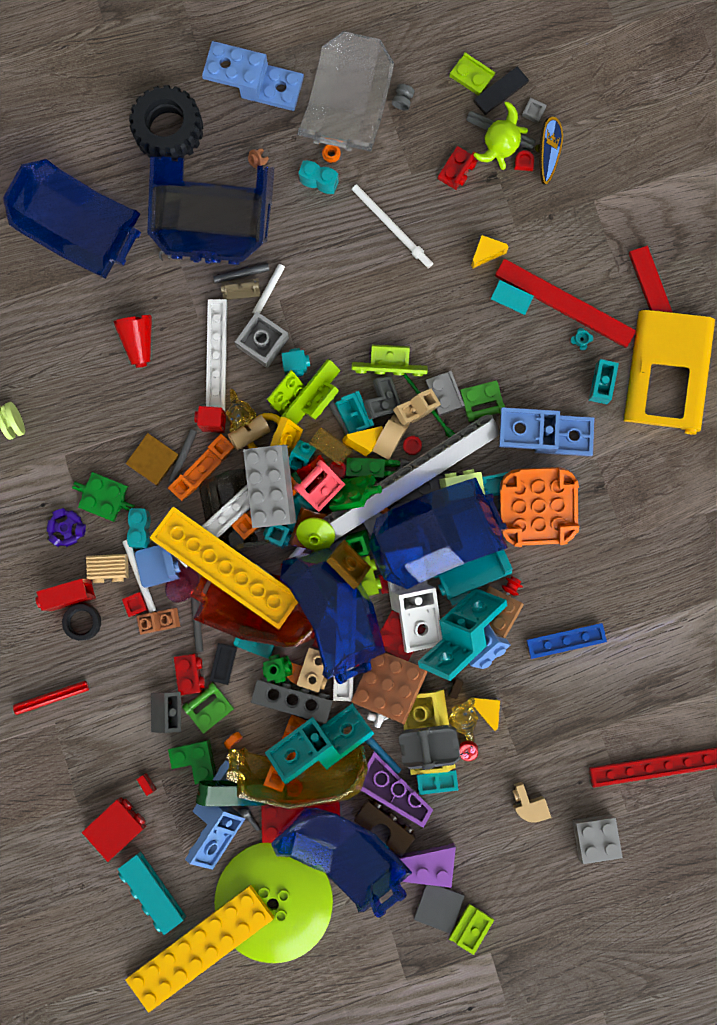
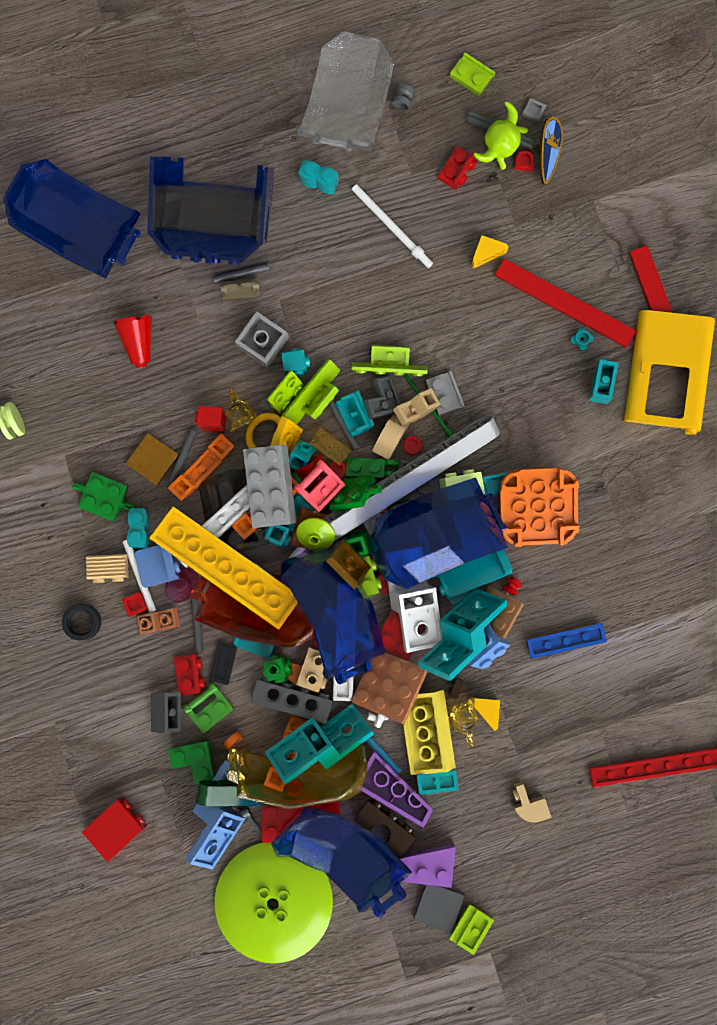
(50, 697): red axle -> none
(65, 528): dark purple piece -> none
(65, 595): red brick -> none
(146, 784): red tile -> none
(152, 893): teal brick -> none
(160, 102): black tyre -> none
(199, 948): yellow plate -> none
(216, 353): white plate -> none
(249, 433): tan pin -> none
(252, 76): medium blue bracket -> none
(255, 158): nougat plate -> none
(269, 288): white bar -> none
(329, 148): orange plate -> none
(363, 440): yellow slope -> none
(429, 747): dark grey shield -> none
(468, 750): tile -> none
(482, 395): bright green plate -> none
(501, 90): black tile -> none
(512, 297): teal hinge -> none
(546, 432): medium blue bracket -> none
(597, 839): light grey brick -> none

